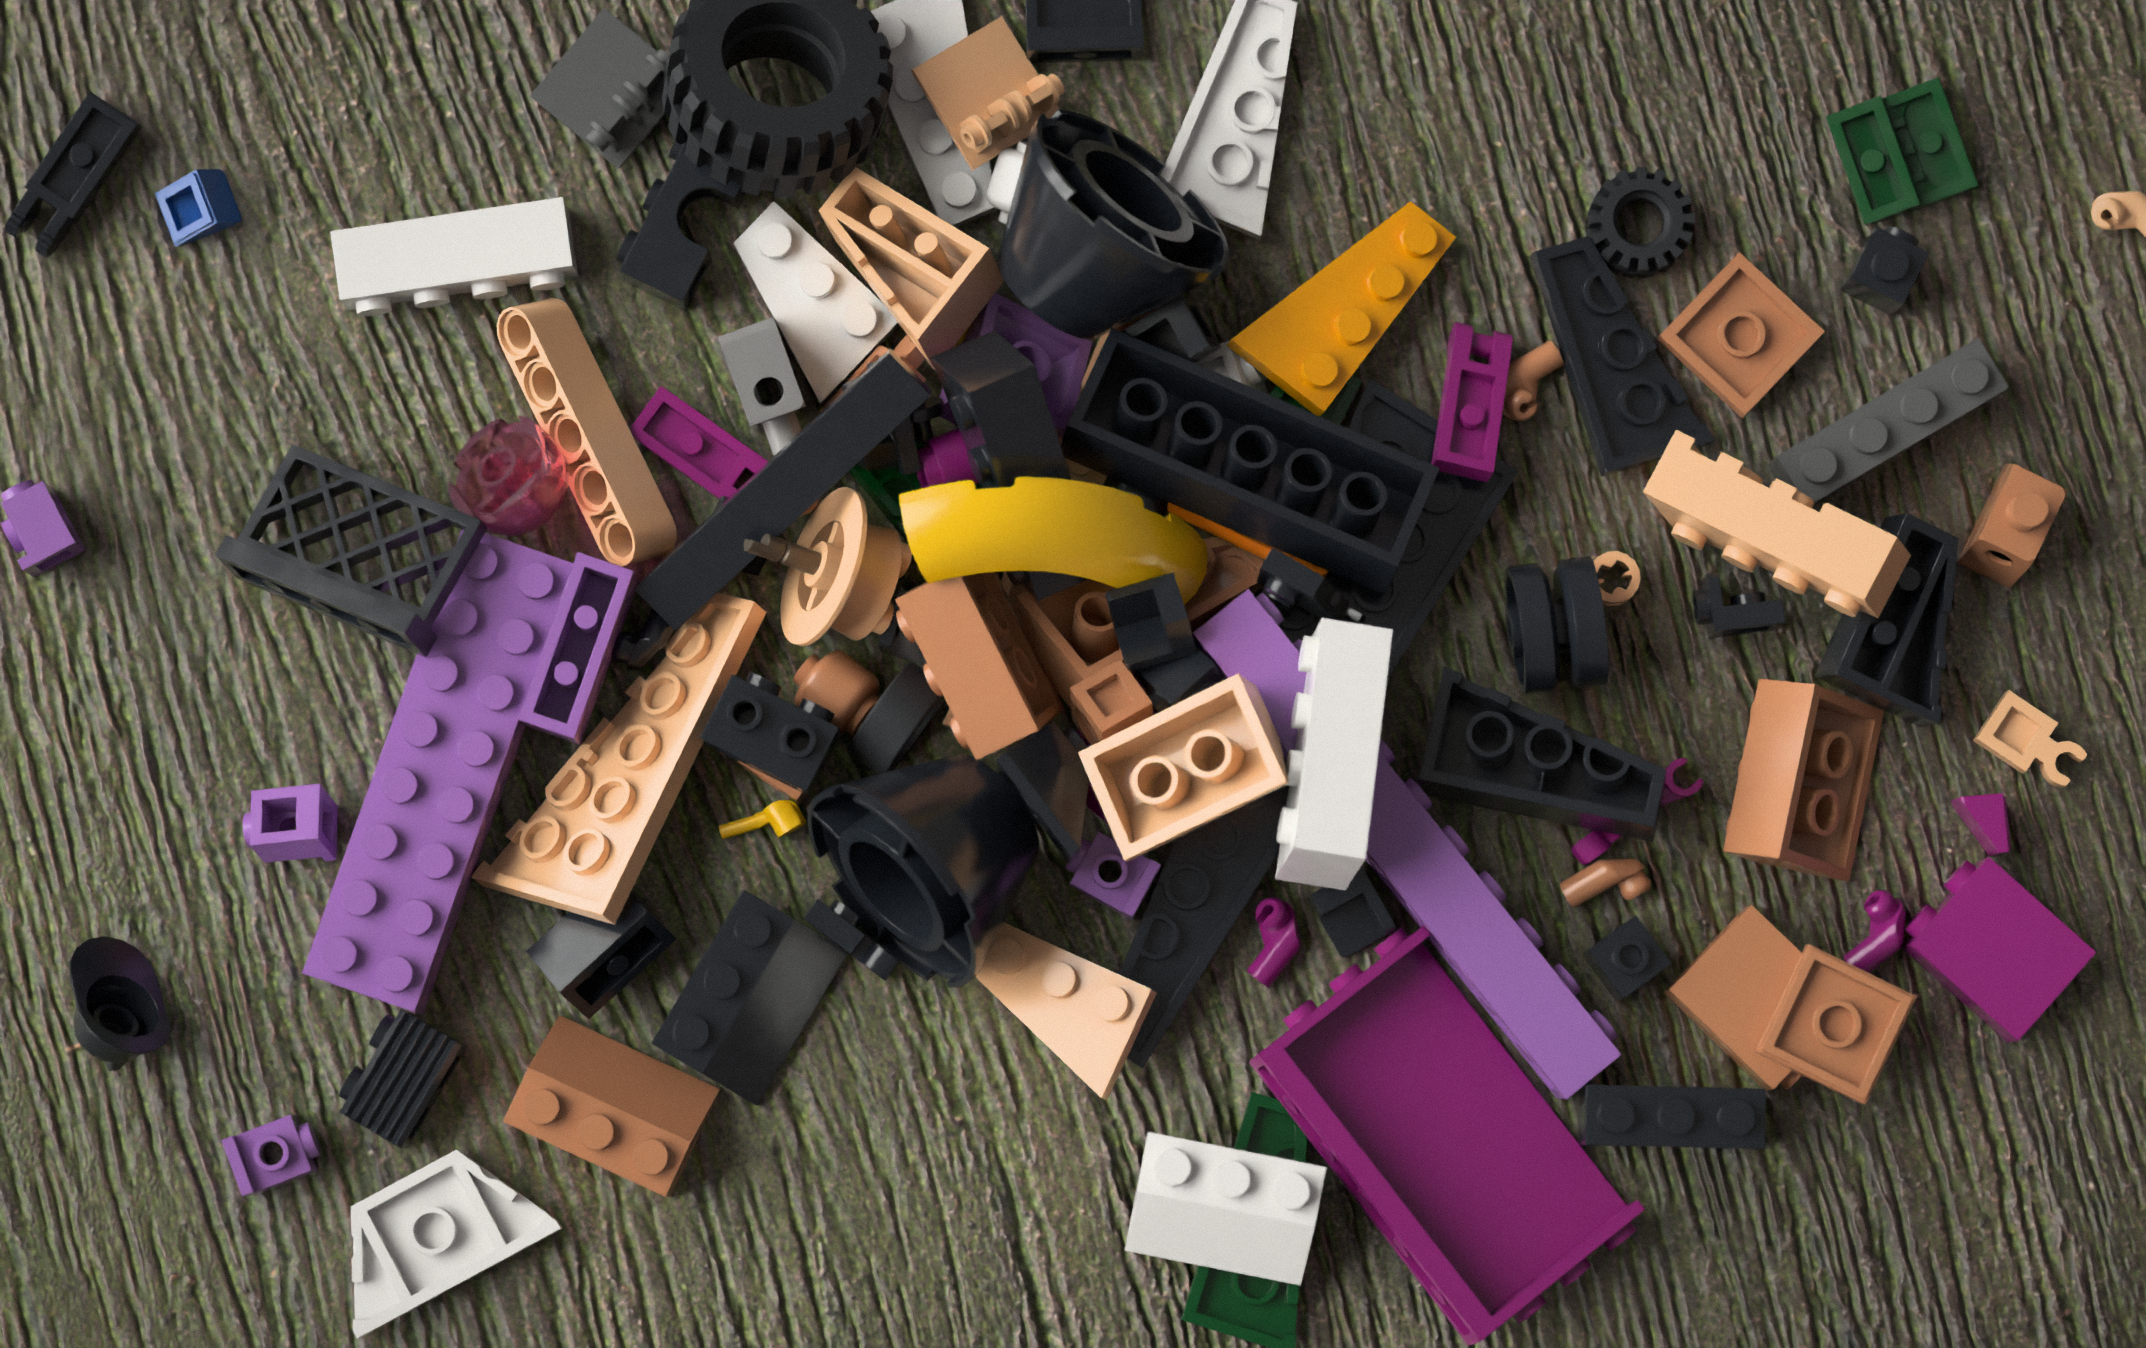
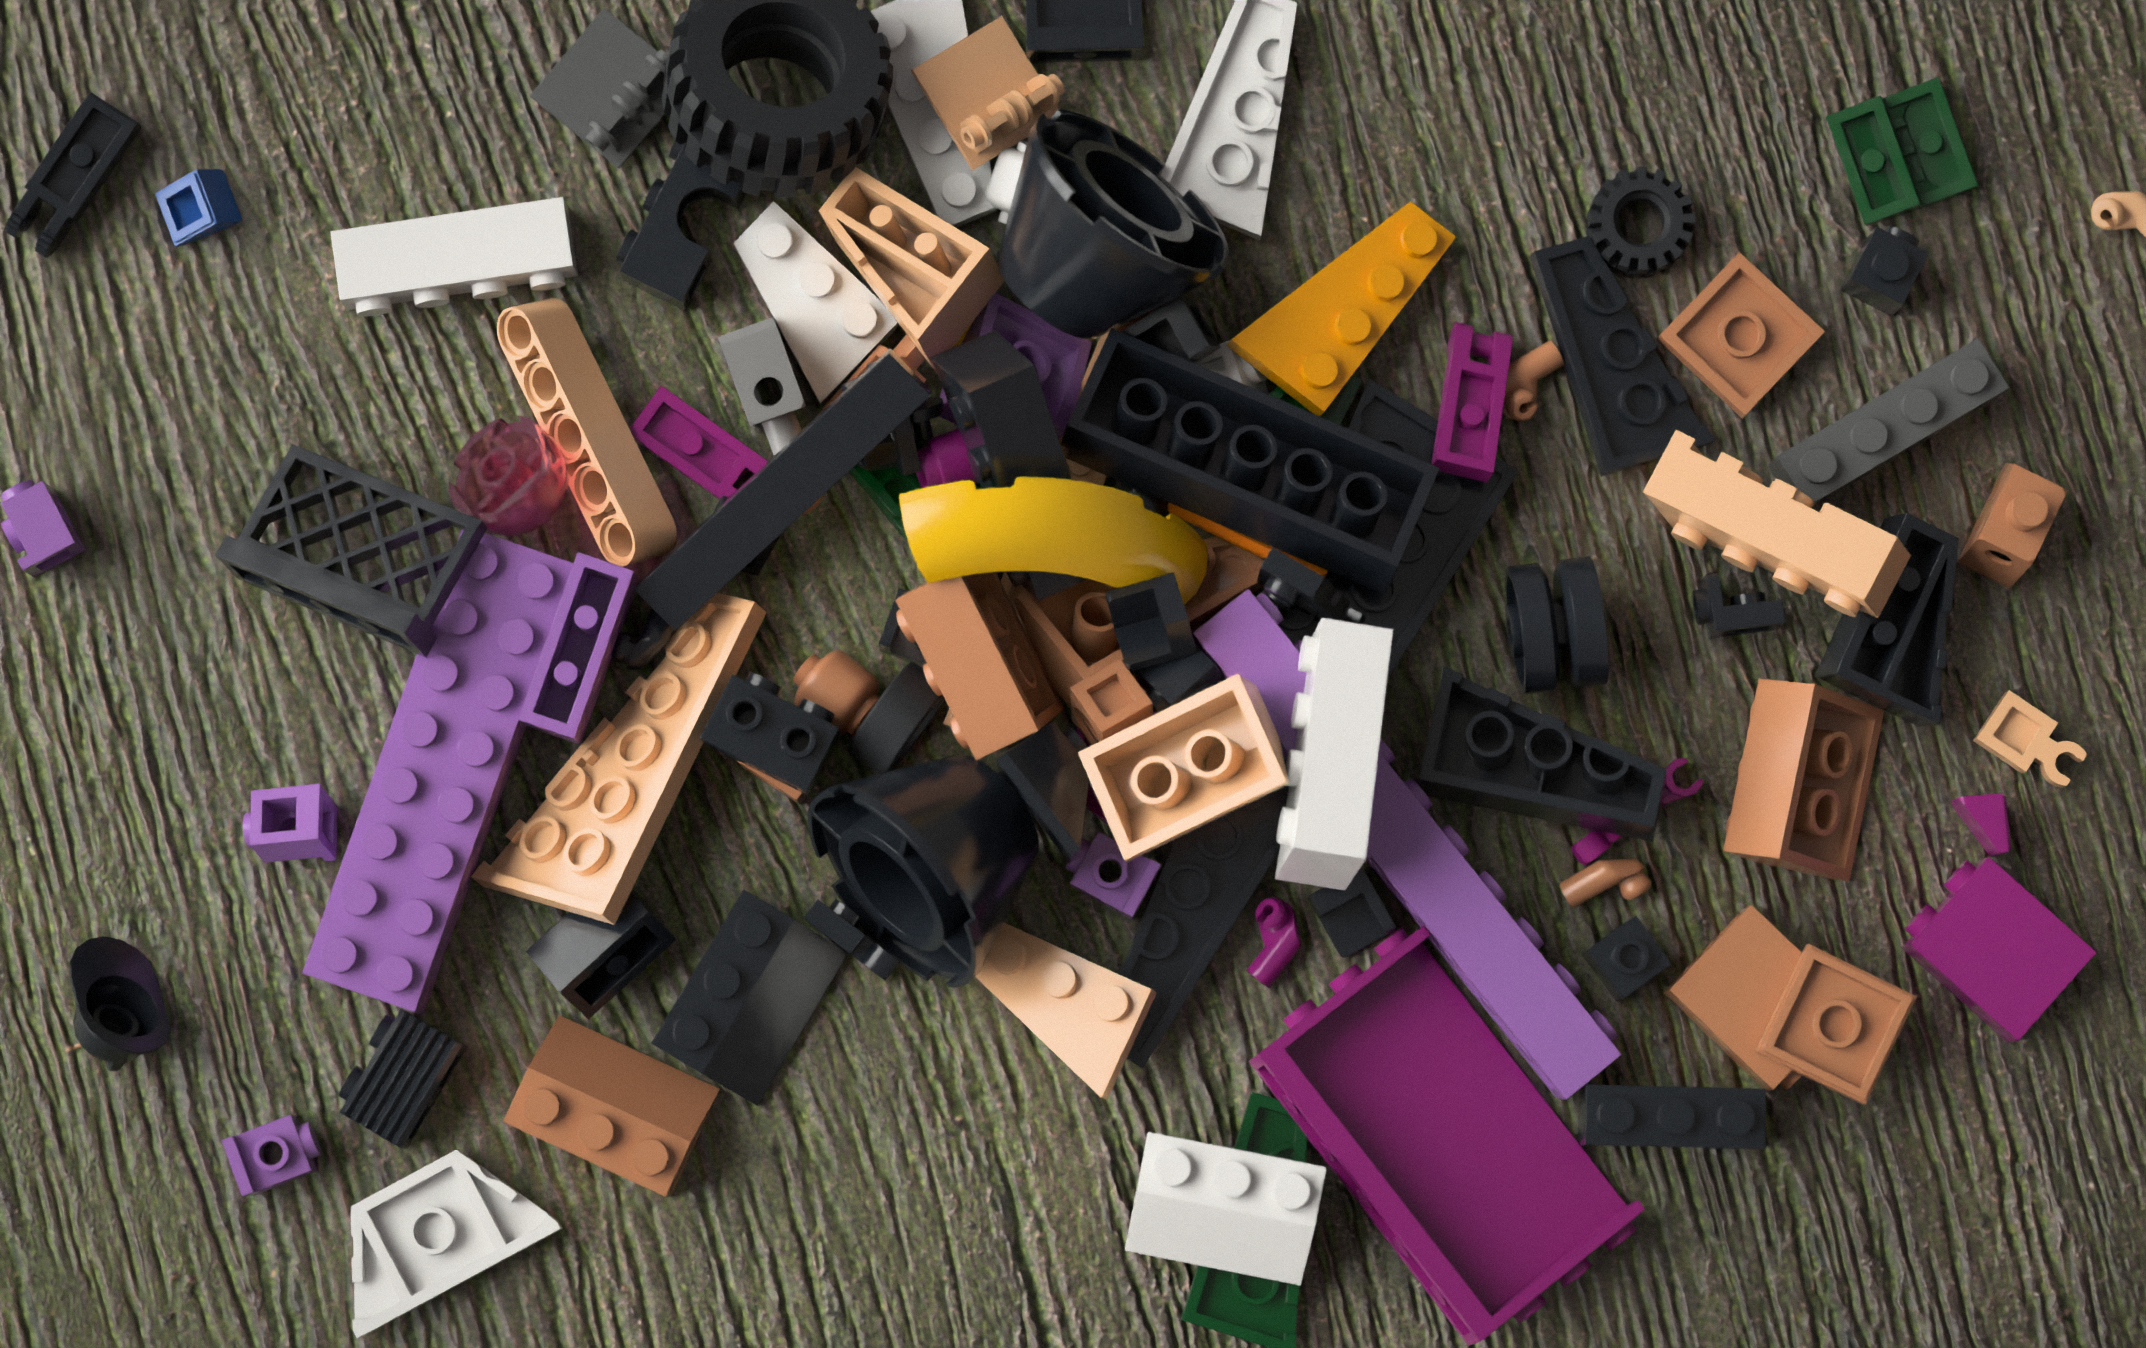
(782, 815): yellow hand -> none
(837, 571): light nougat piece -> none
(1619, 595): light nougat bush -> none
(1885, 931): magenta arm -> none

